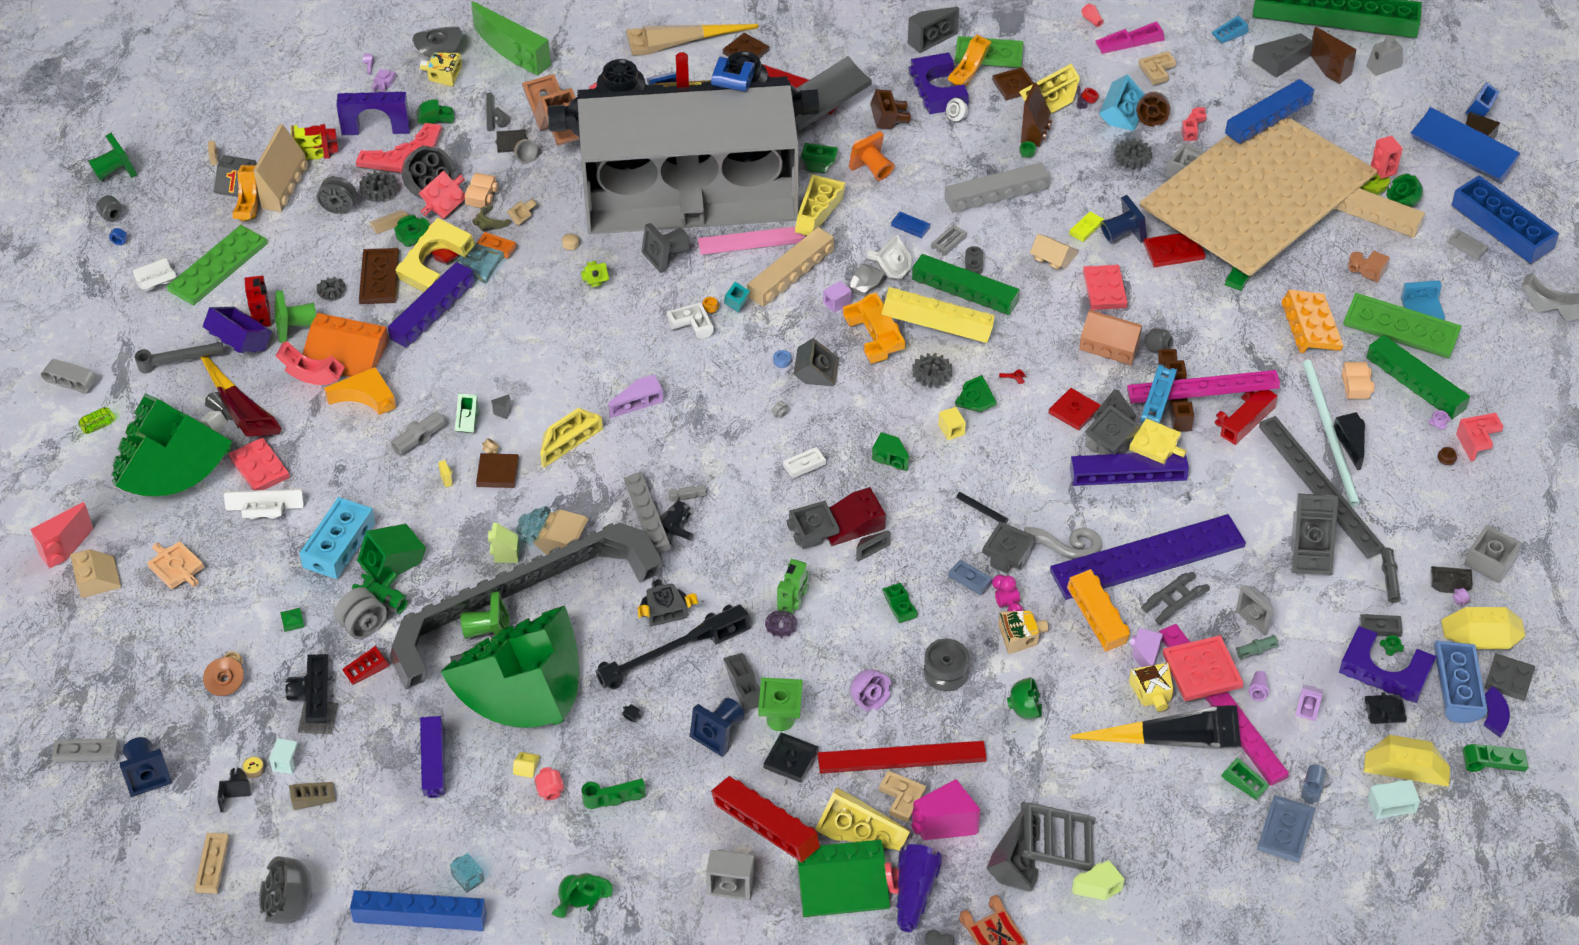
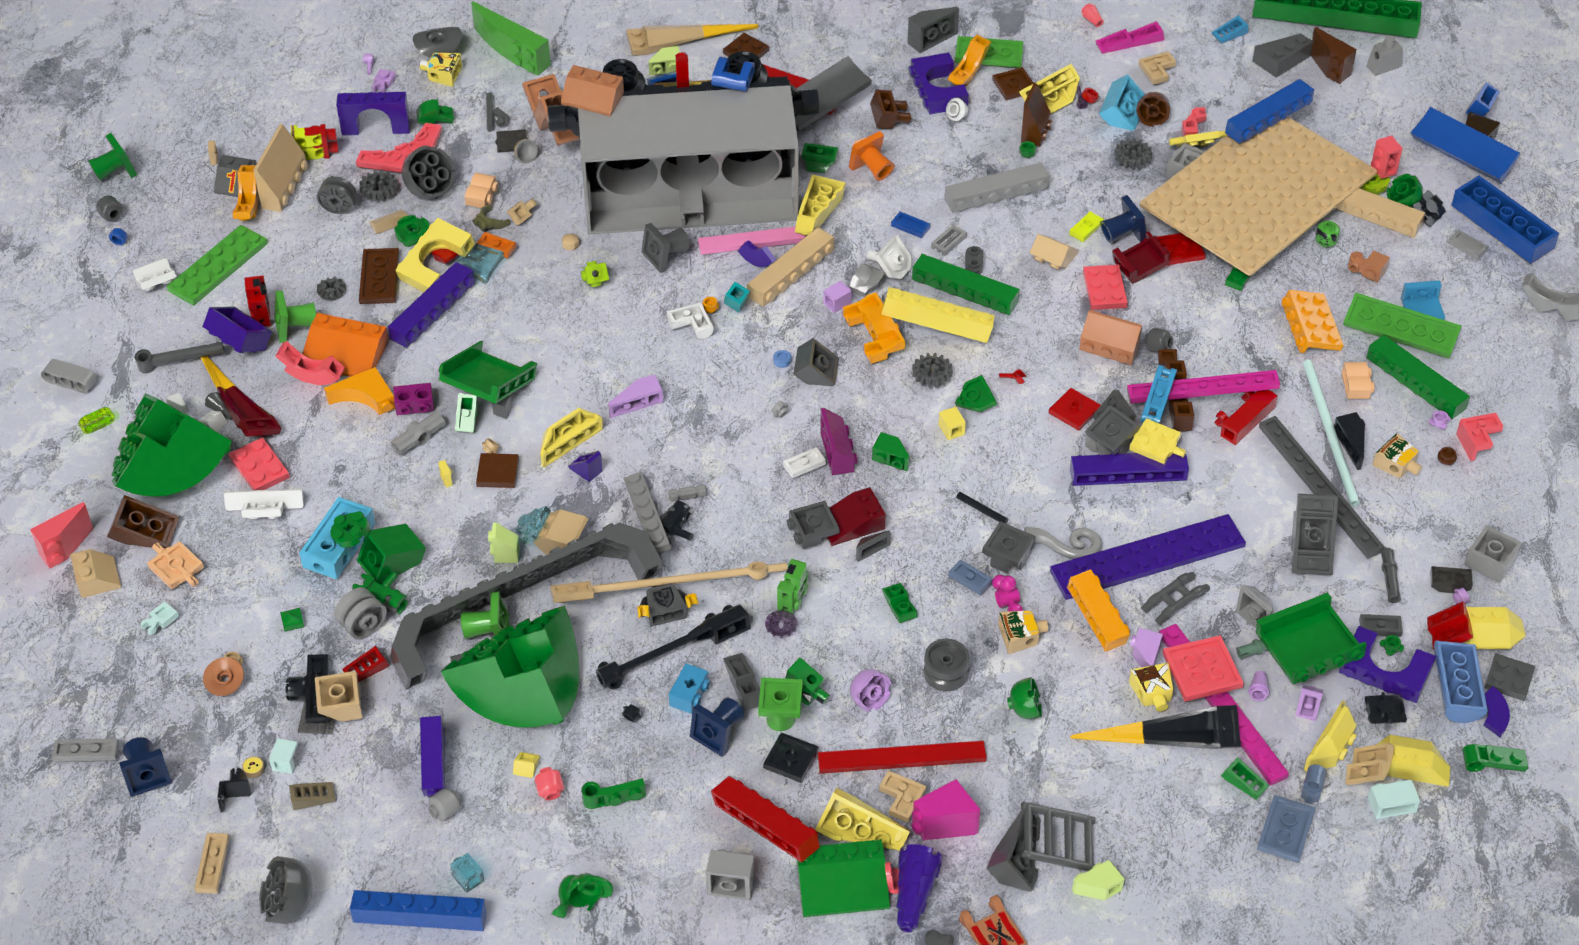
(142, 524): none -> reddish brown slope
(160, 616): none -> light aqua plate
(177, 402): none -> white slope
(339, 696): none -> tan slope
(355, 522): none -> green plate
(413, 399): none -> magenta brick
(442, 195): coral plate -> none
(443, 804): none -> light grey head
(485, 374): none -> green panel
(584, 590): none -> tan bar
(587, 465): none -> dark purple slope
(592, 90): none -> nougat slope
(663, 61): none -> yellowish green slope
(689, 688): none -> dark azure brick
(756, 256): none -> dark purple tile
(812, 682): none -> green torso
(836, 443): none -> magenta slope
(1141, 258): none -> dark red panel
(1202, 139): none -> light yellow plate
(1309, 639): none -> green panel
(1327, 233): none -> bright green head
(1334, 739): none -> light yellow wedge
(1369, 764): none -> tan slope
(1397, 457): none -> torso
(1432, 207): none -> black piece
(1450, 624): none -> red slope

